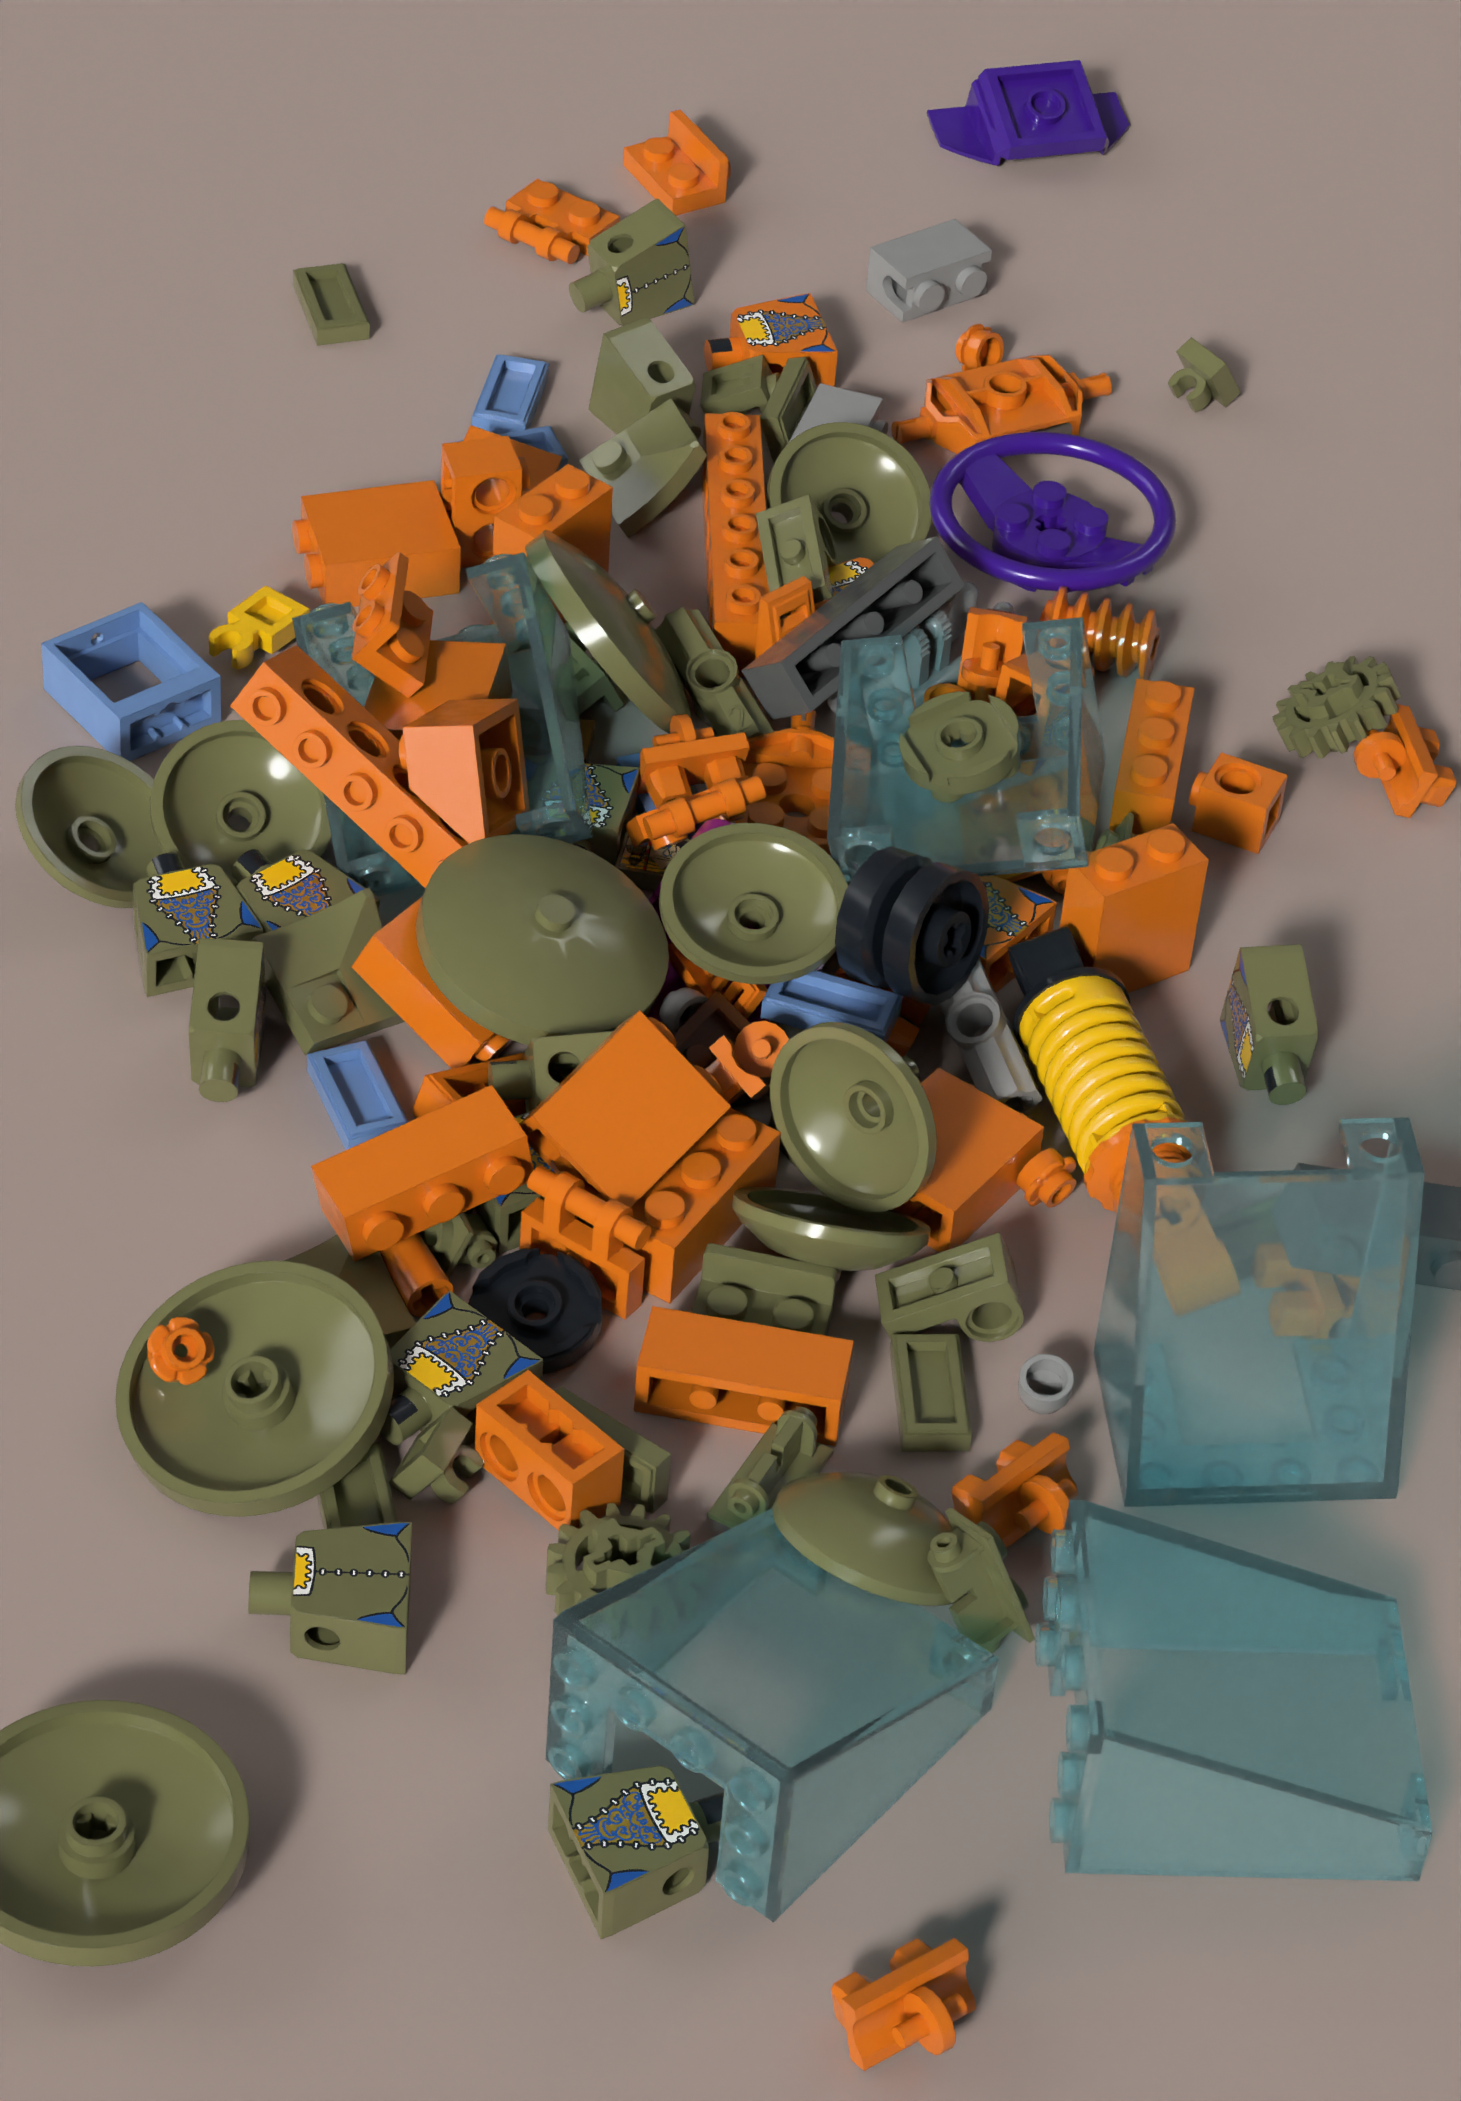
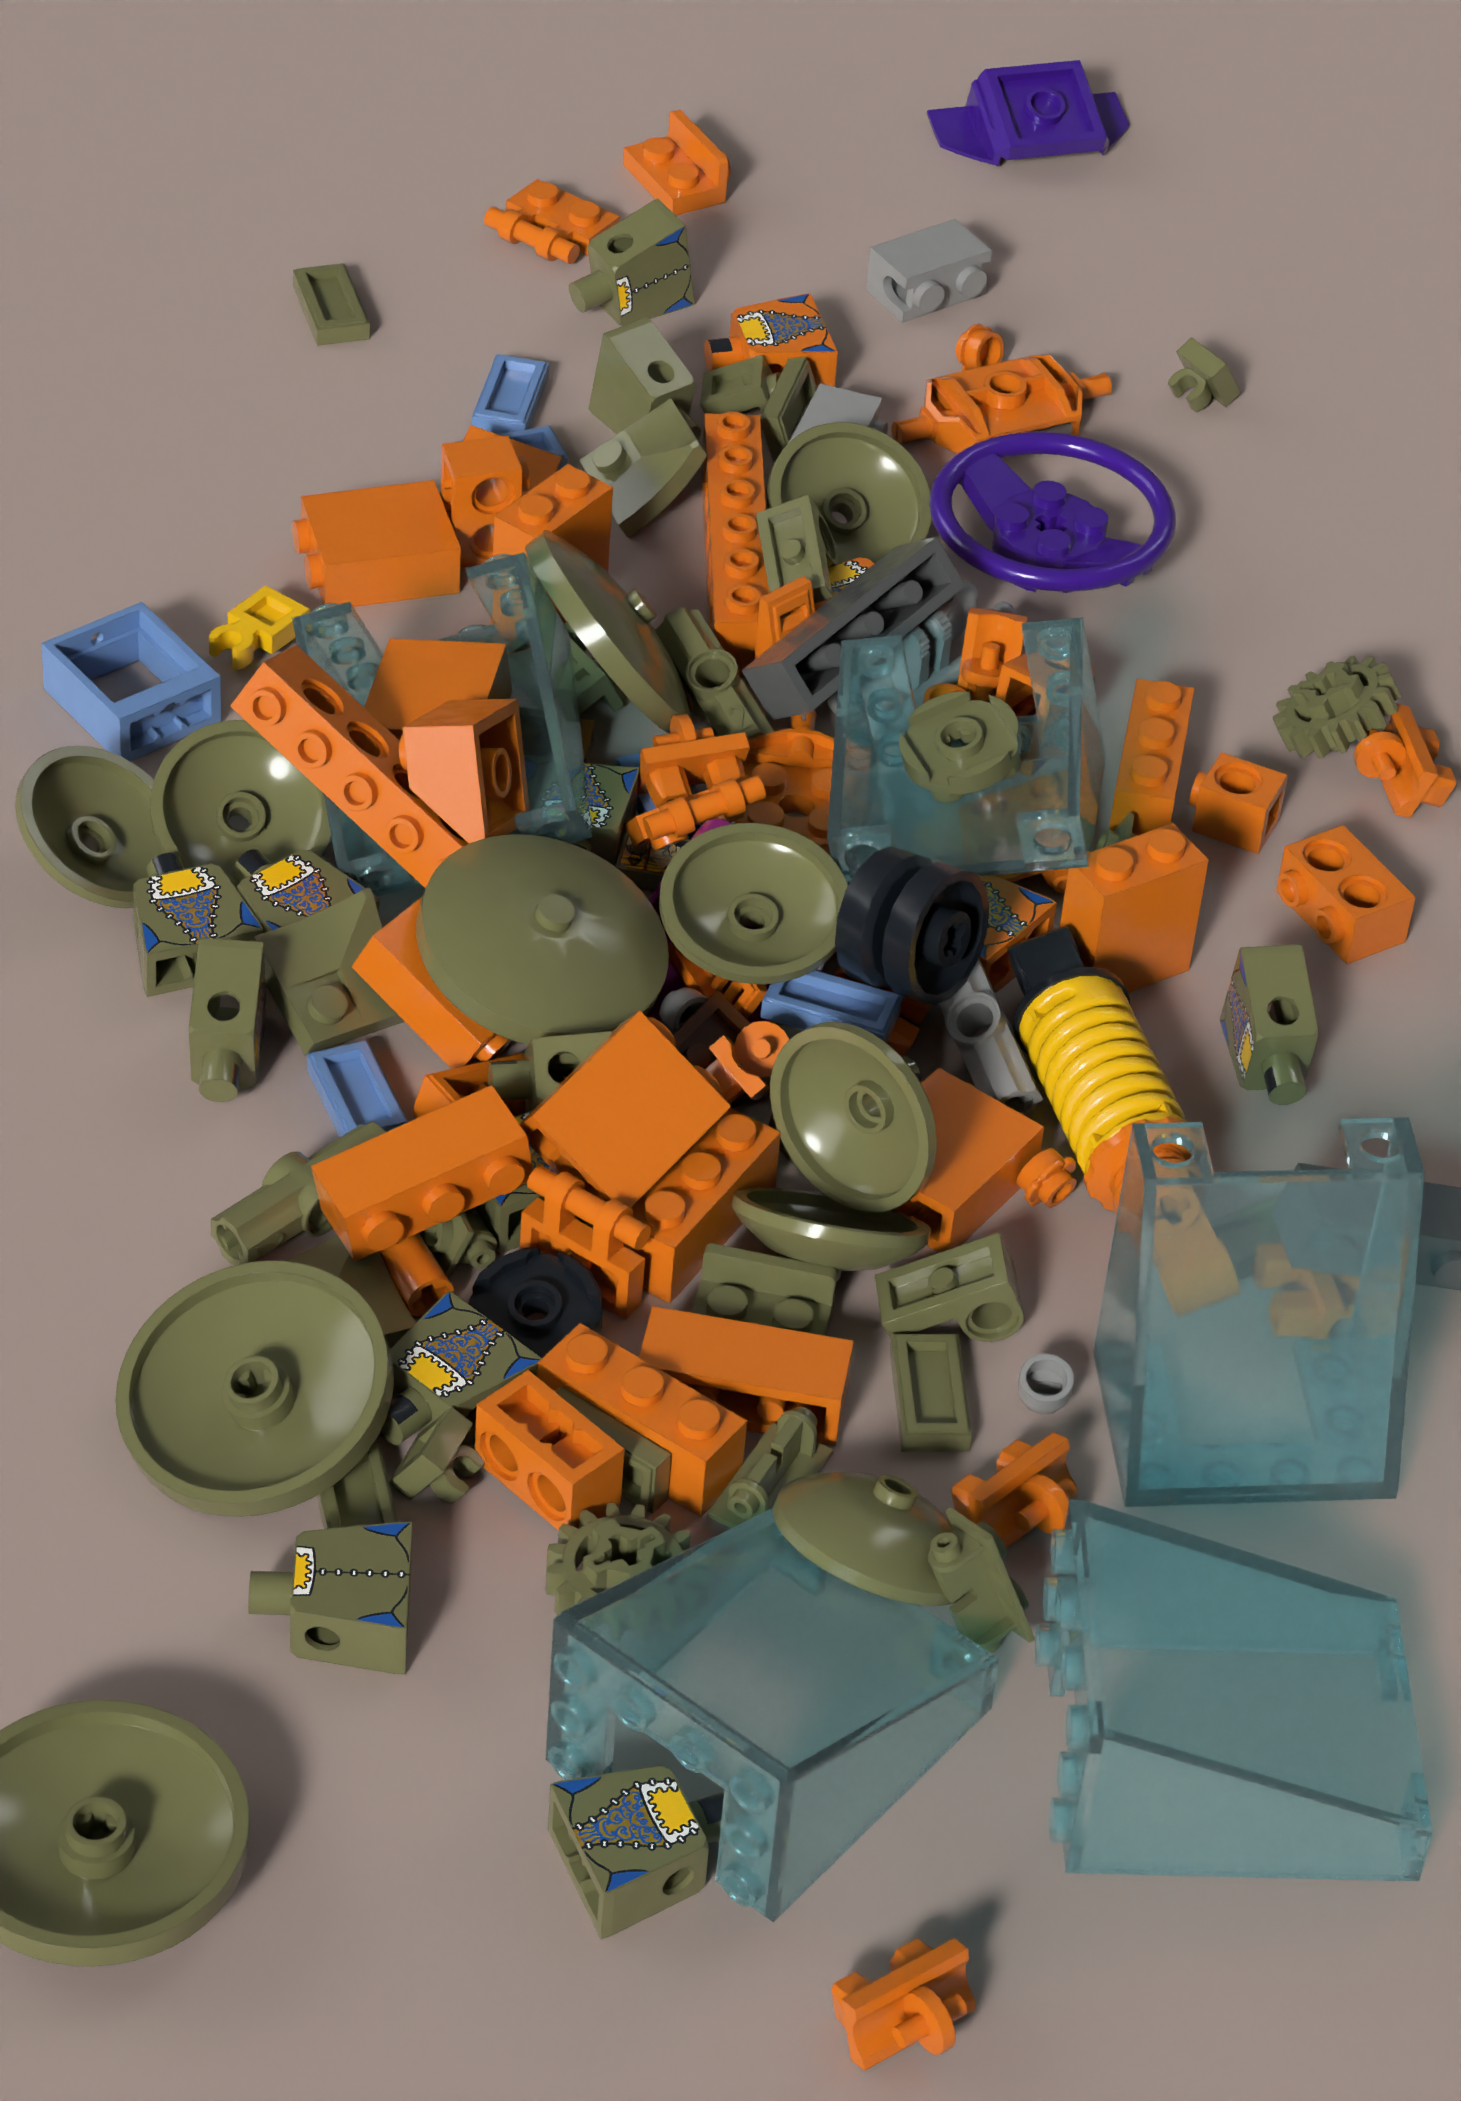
(167, 1363): orange plate -> none
(282, 1205): none -> olive piece
(392, 627): orange bracket -> none
(698, 1432): none -> orange brick
(1110, 635): orange piece -> none
(1345, 894): none -> orange brick

